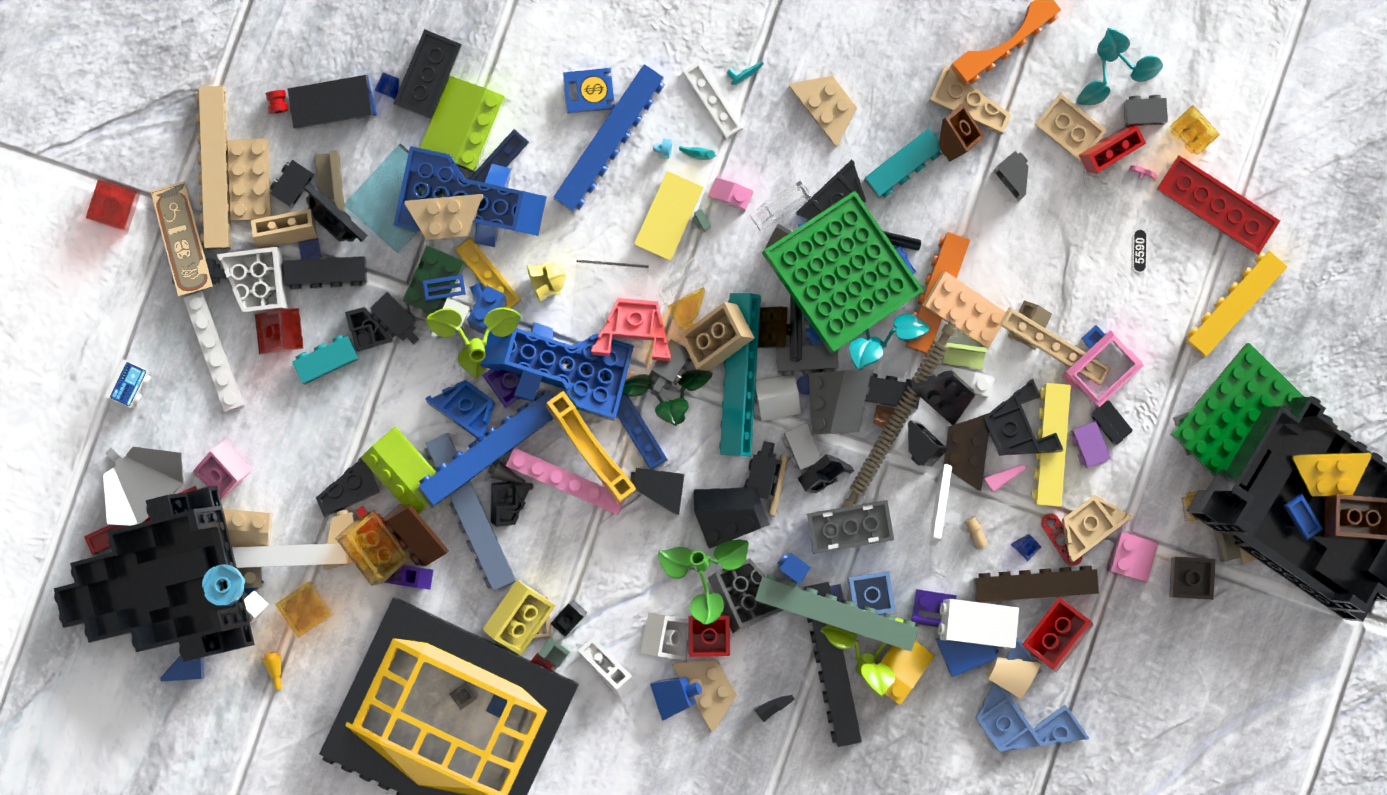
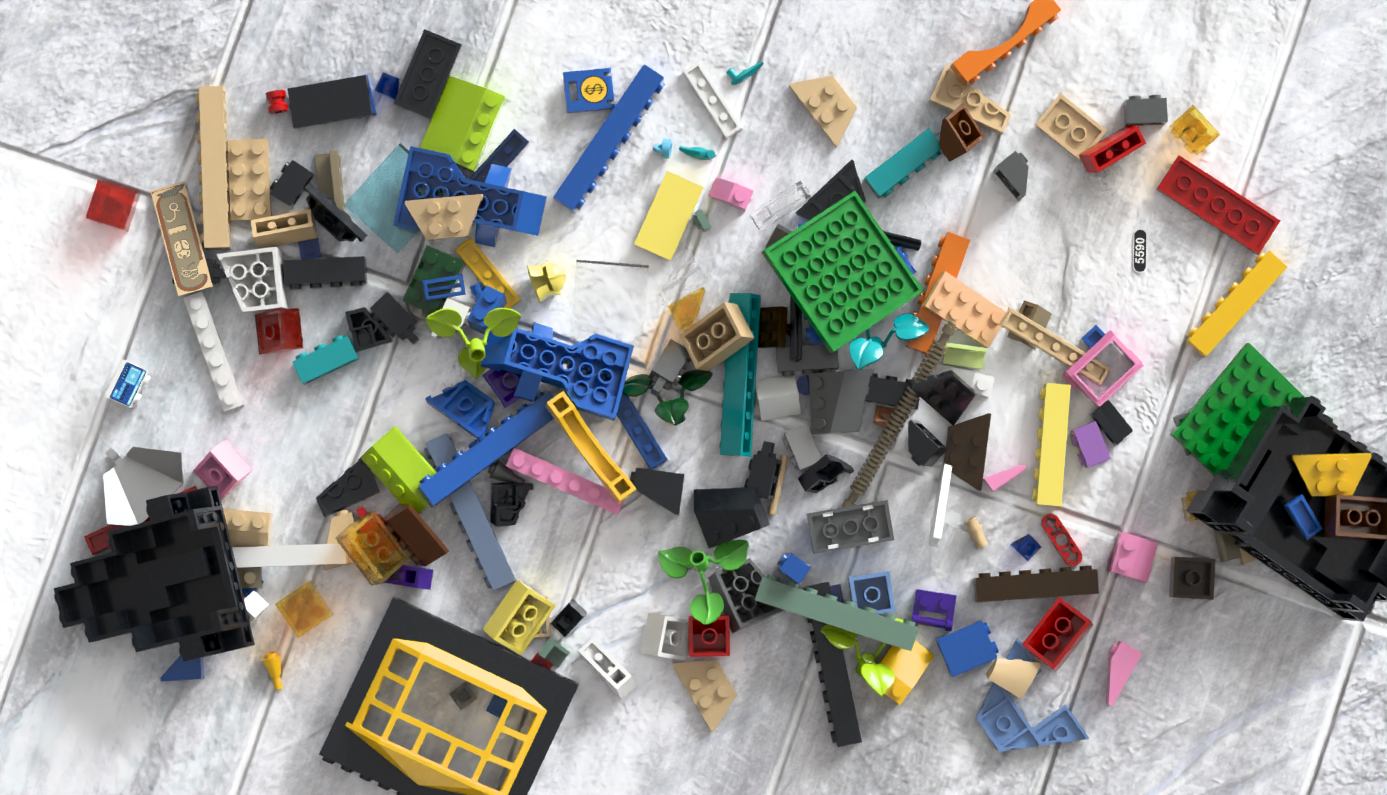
(212, 588): medium azure plate -> none
(634, 321): coral wing -> none
(674, 695): blue torso -> none
(769, 708): black slope -> none
(978, 623): white panel -> none
(1011, 428): black wing -> none
(1090, 525): tan wing -> none
(1109, 49): teal plant -> none
(1120, 666): none -> bright pink slope
(1143, 171): bright pink piece -> none

